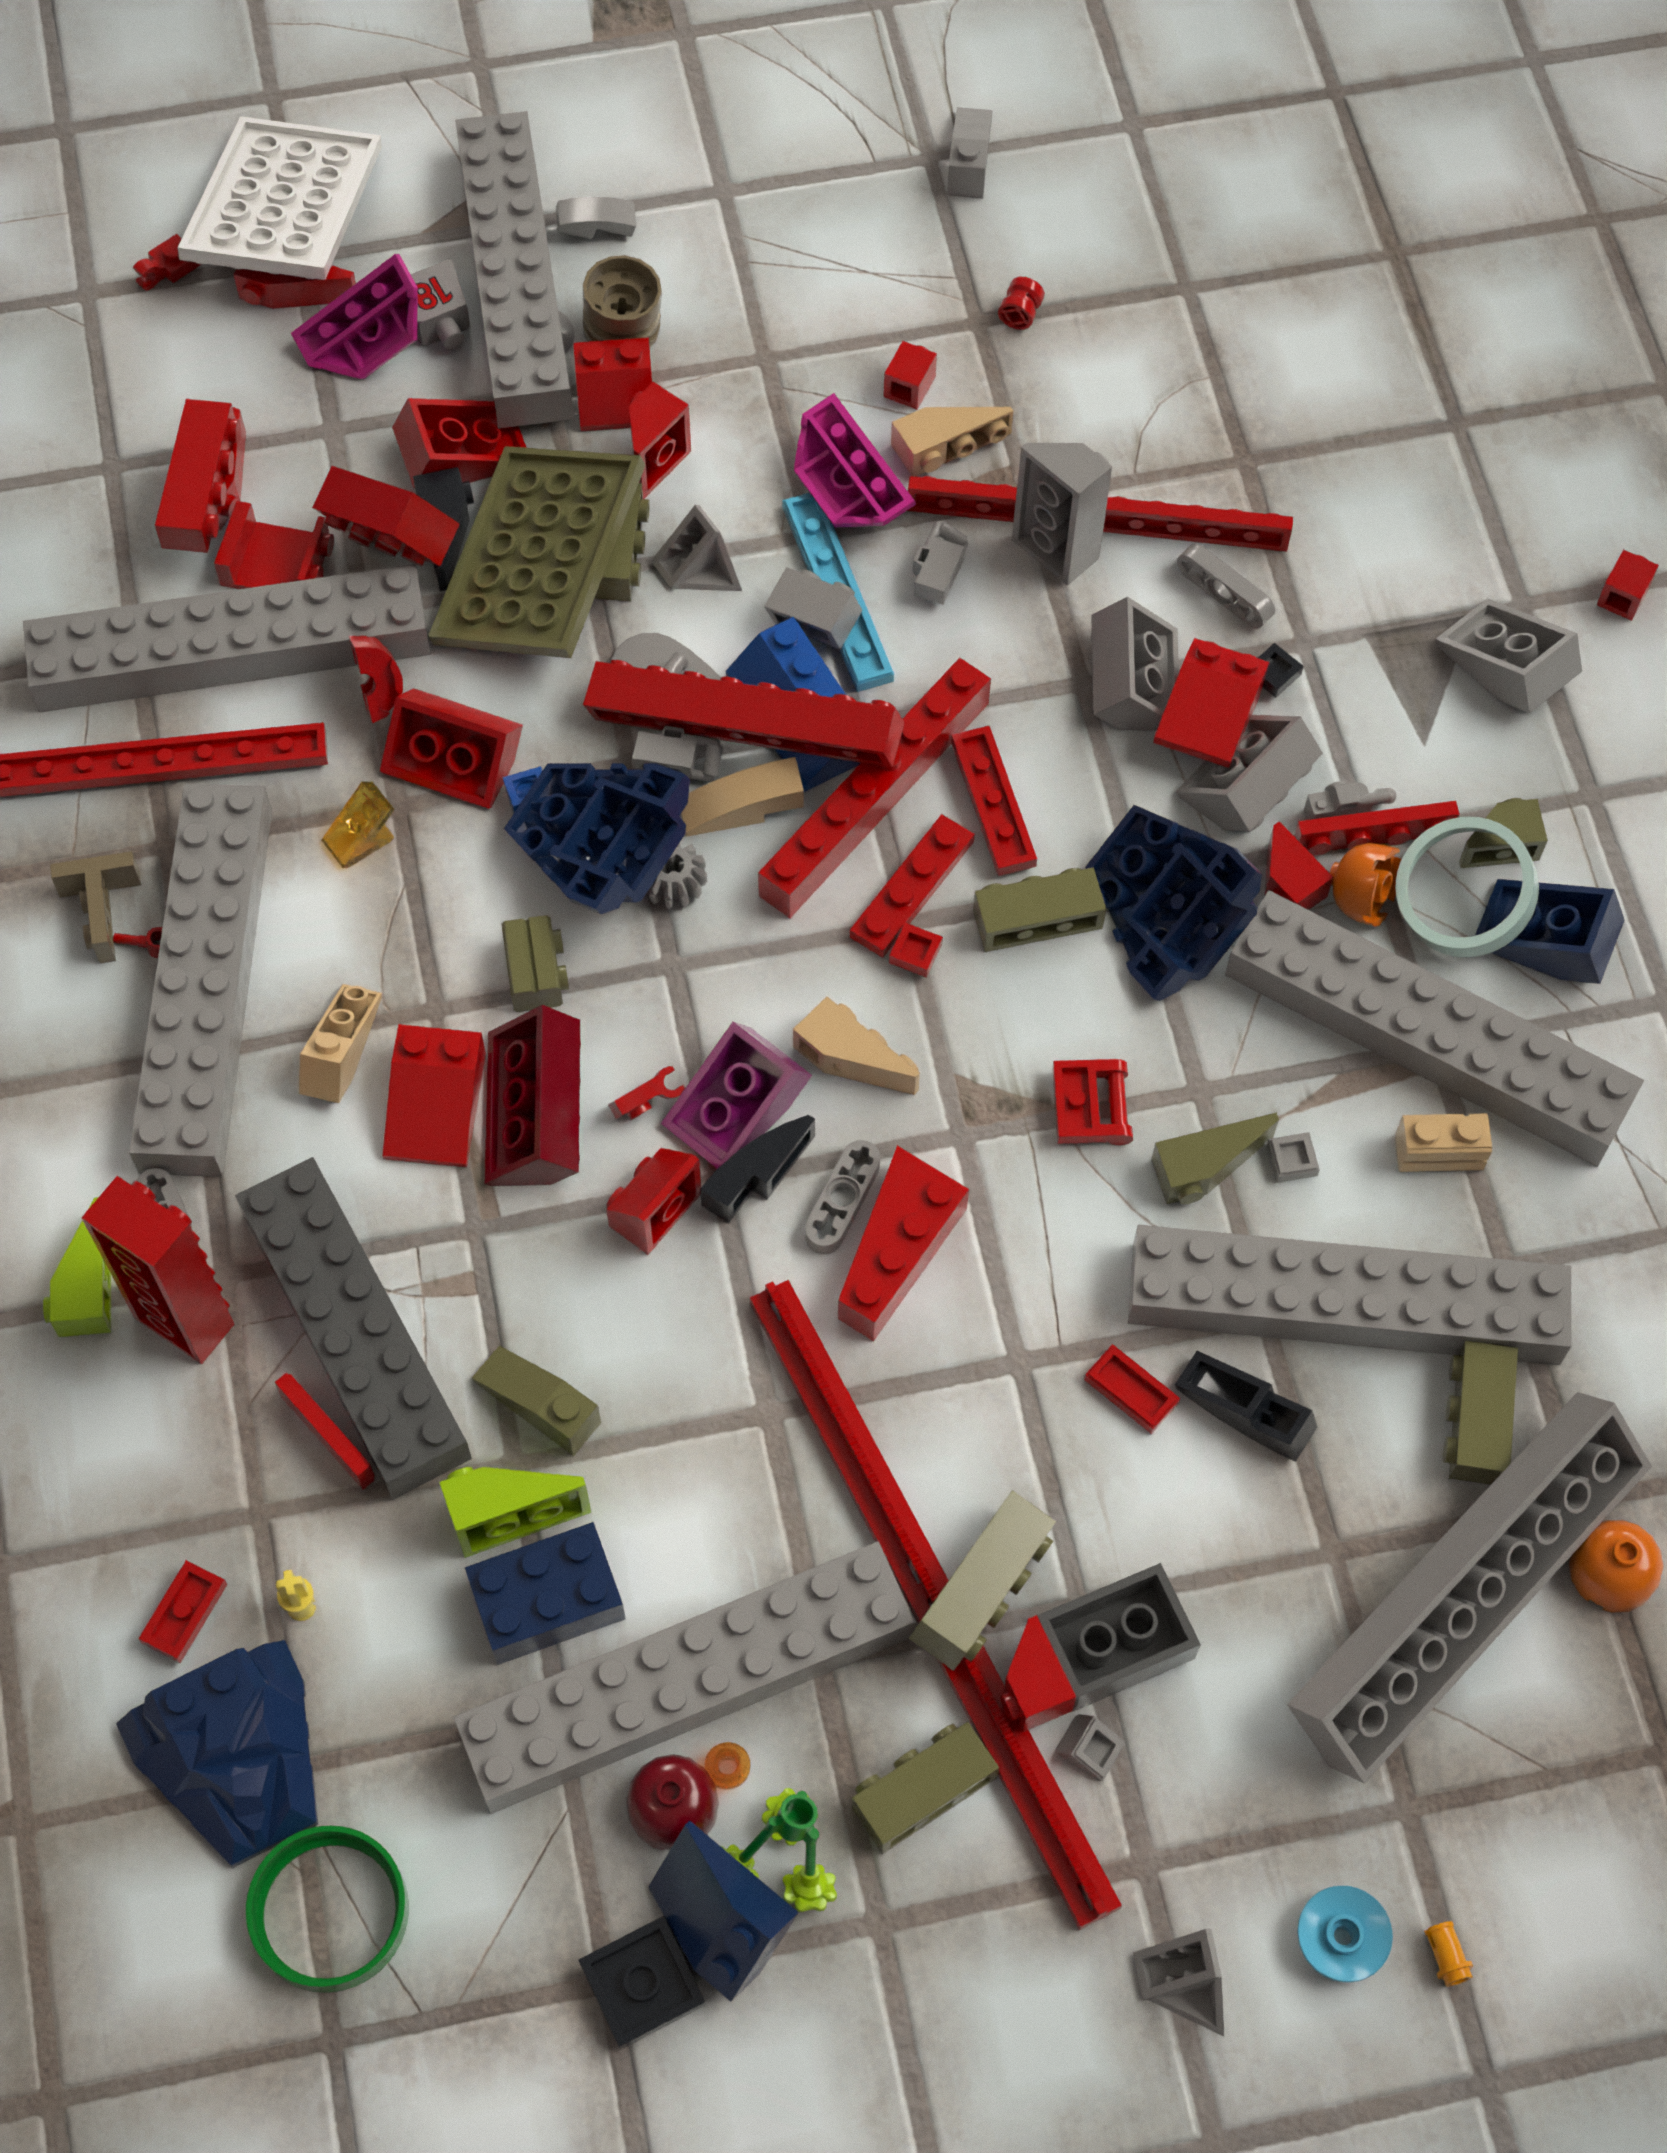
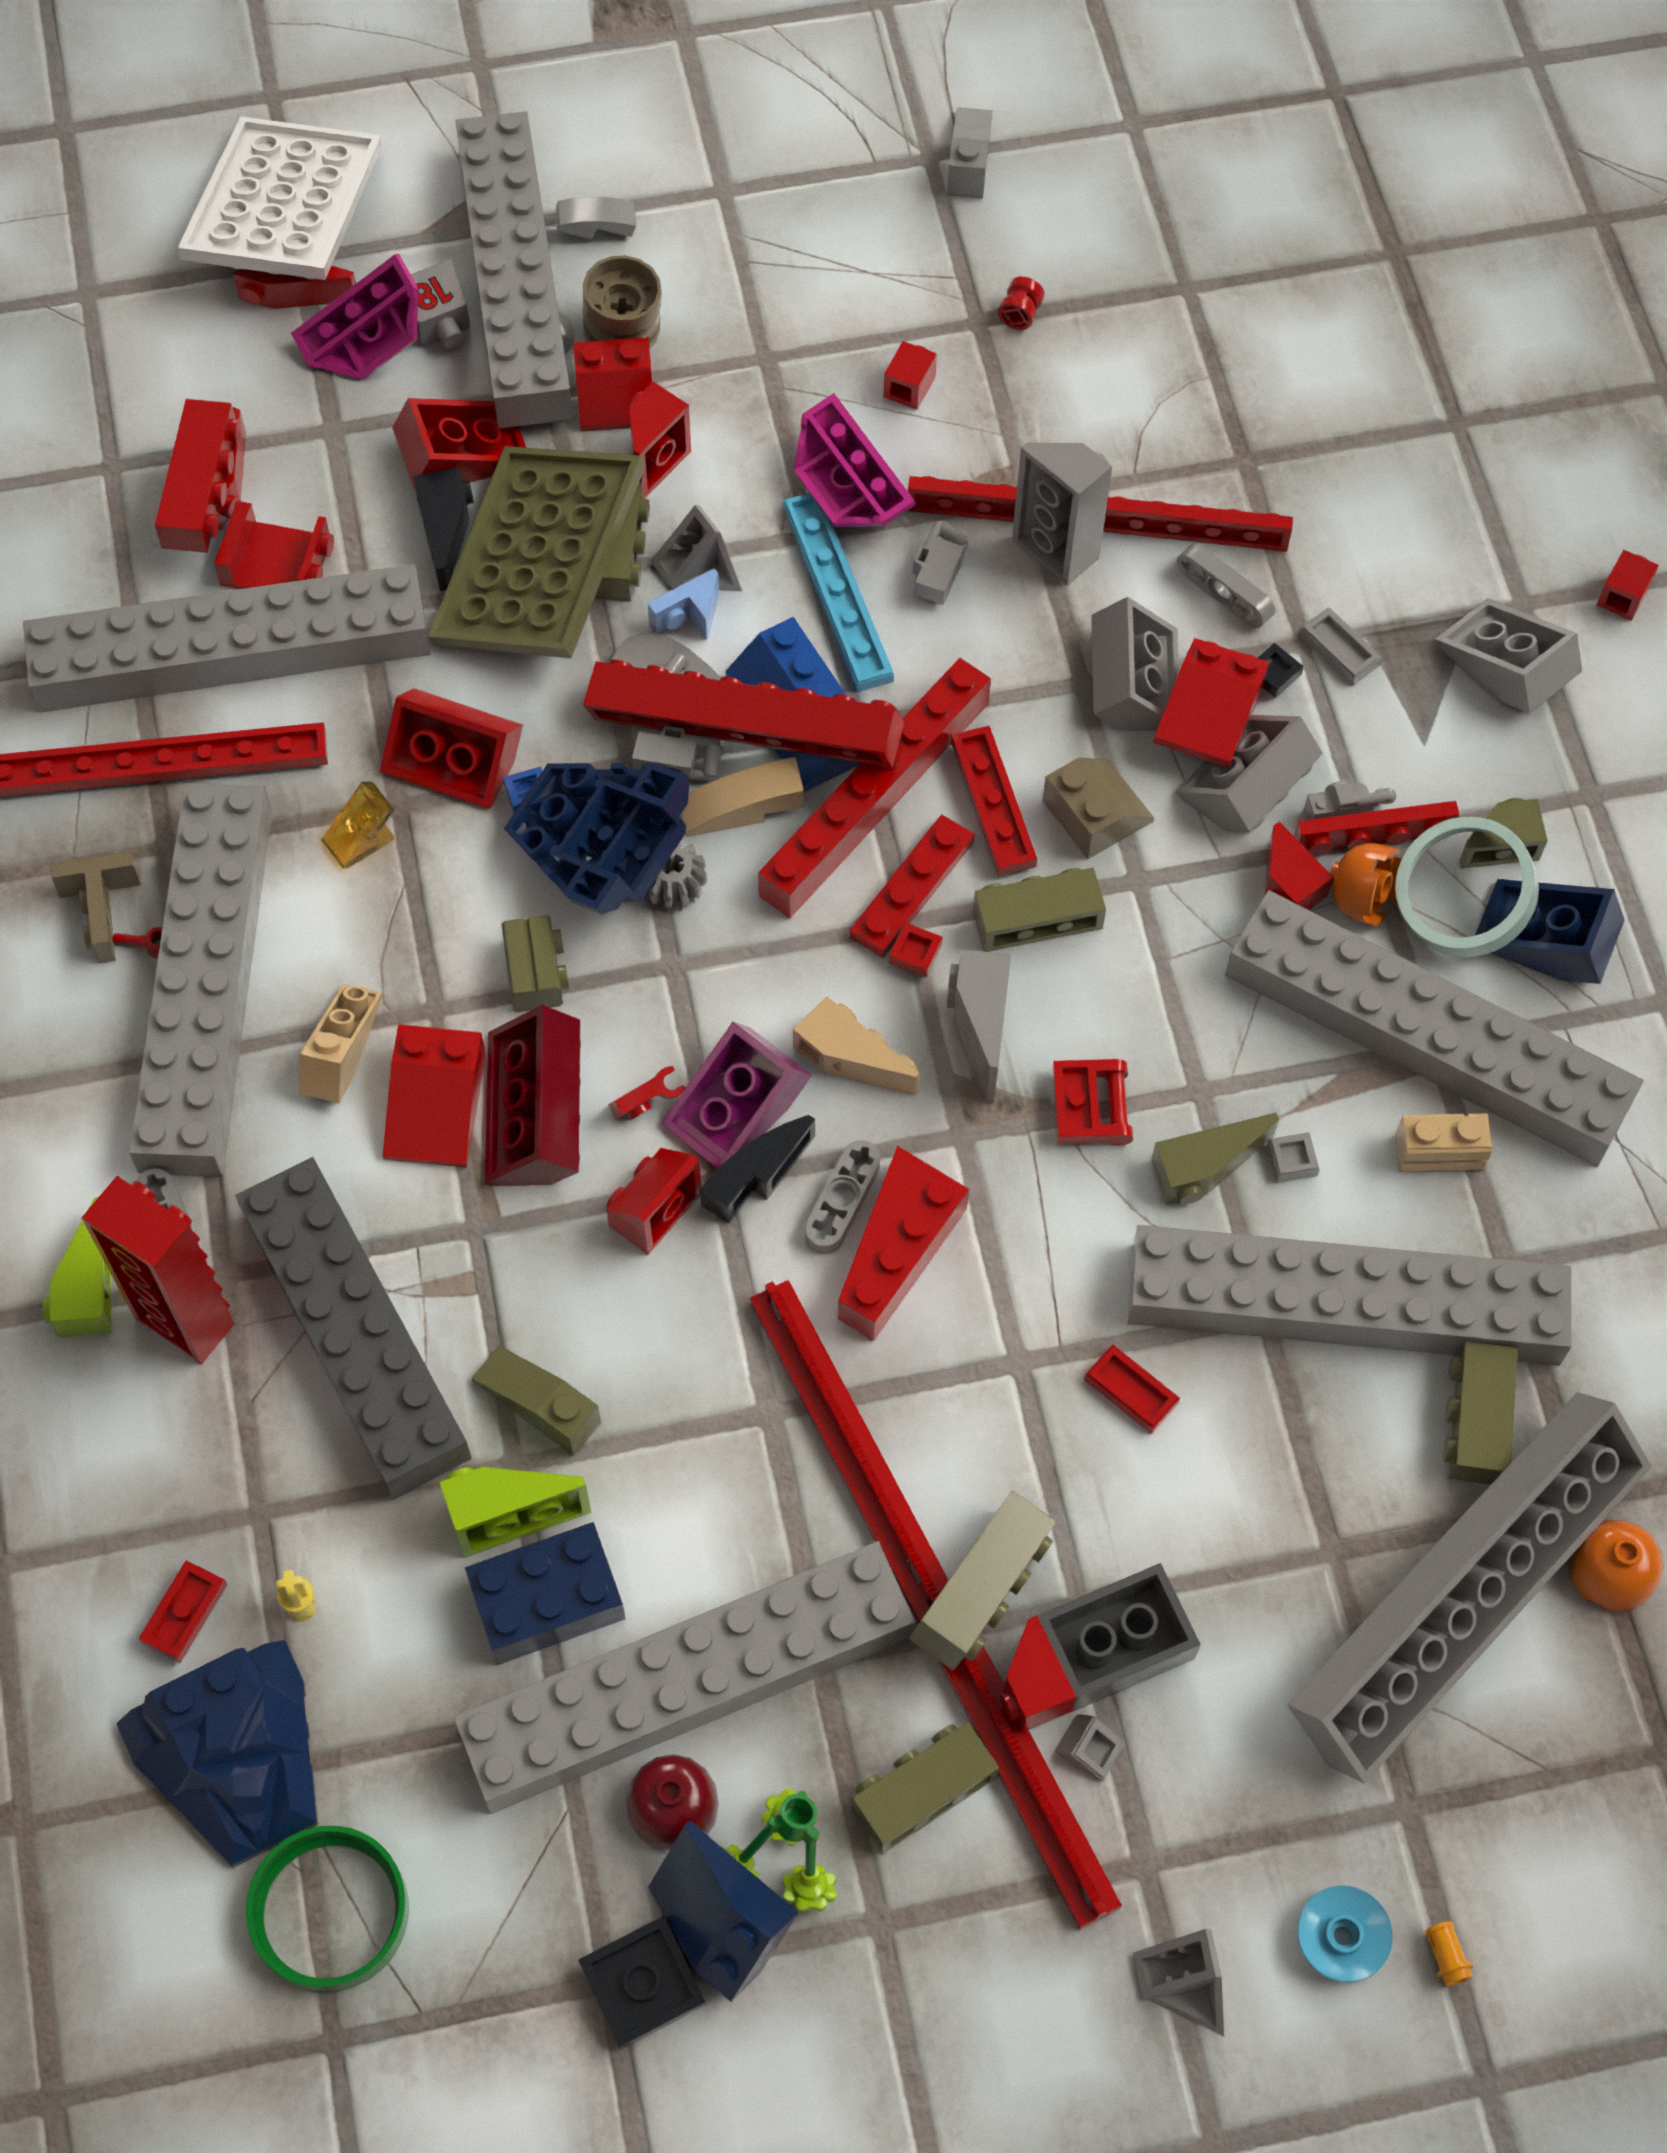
(163, 263): red plate -> none
(325, 1430): red tile -> none
(384, 677): red cylinder -> none
(385, 516): red brick -> none
(691, 601): none -> light blue slope
(732, 1752): clear orange plate -> none
(820, 608): light grey brick -> none
(945, 433): tan slope -> none
(979, 998): none -> light grey slope
(1094, 804): none -> dark tan slope
(1173, 898): dark blue wedge -> none
(1248, 1405): black slope -> none
(1340, 646): none -> light grey tile

